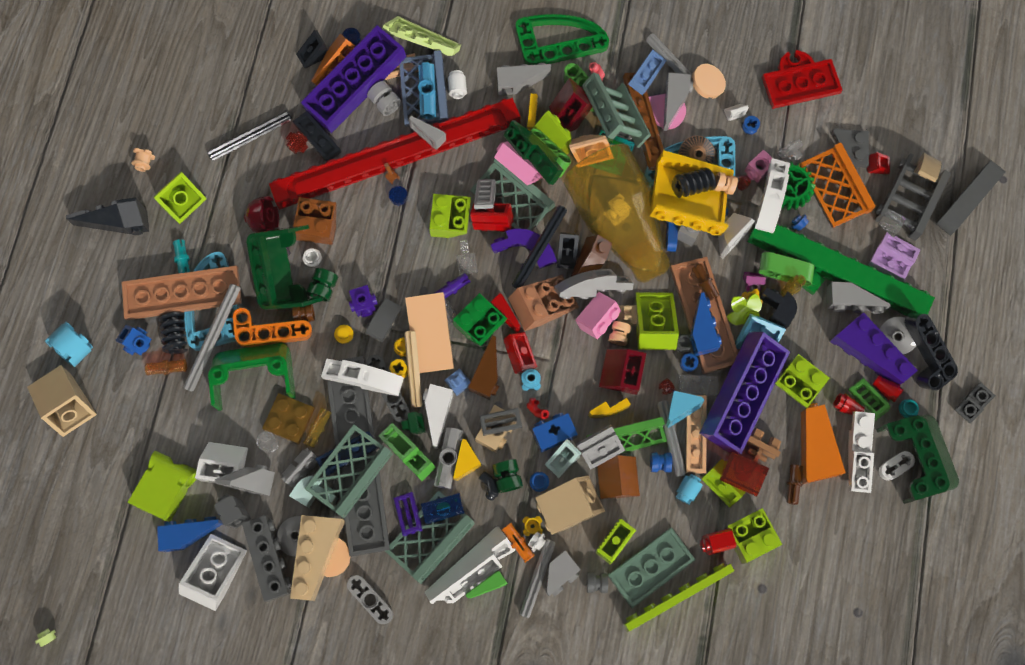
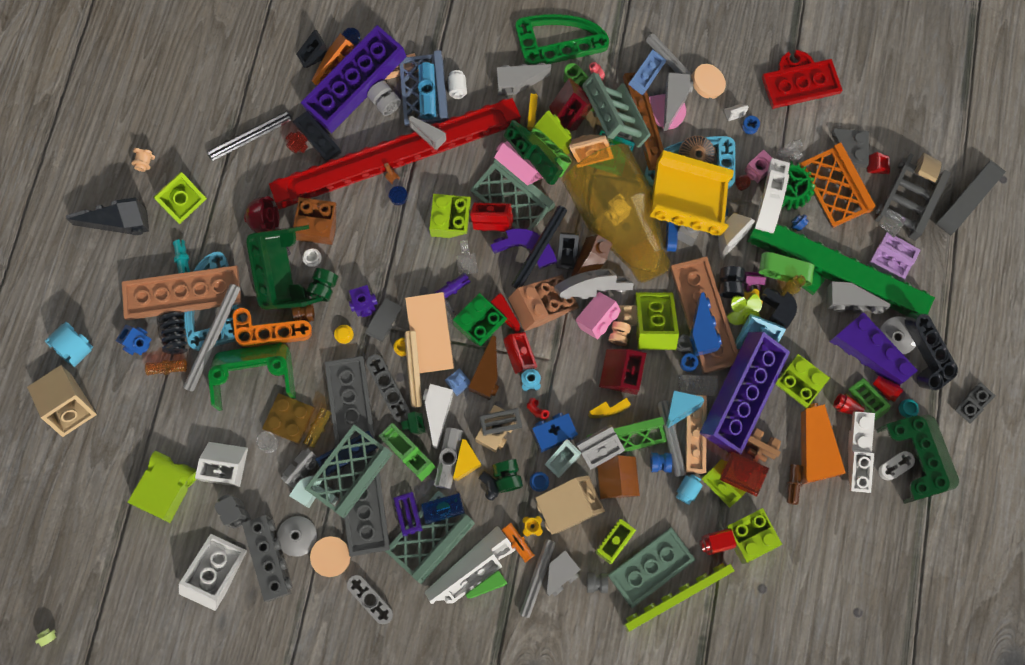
(181, 536): blue slope -> none
(249, 479): light grey slope -> none
(313, 554): tan wedge -> none
(363, 376): white slope -> none
(395, 365): yellow bush -> none
(414, 33): yellowish green wing -> none
(485, 194): light grey slope -> none
(537, 541): white plate -> none
(667, 386): clear red hinge -> none
(693, 182): black piece -> none
(705, 282): reddish brown axle -> none
(726, 183): light nougat wheel -> none
(731, 281): none -> black wheel

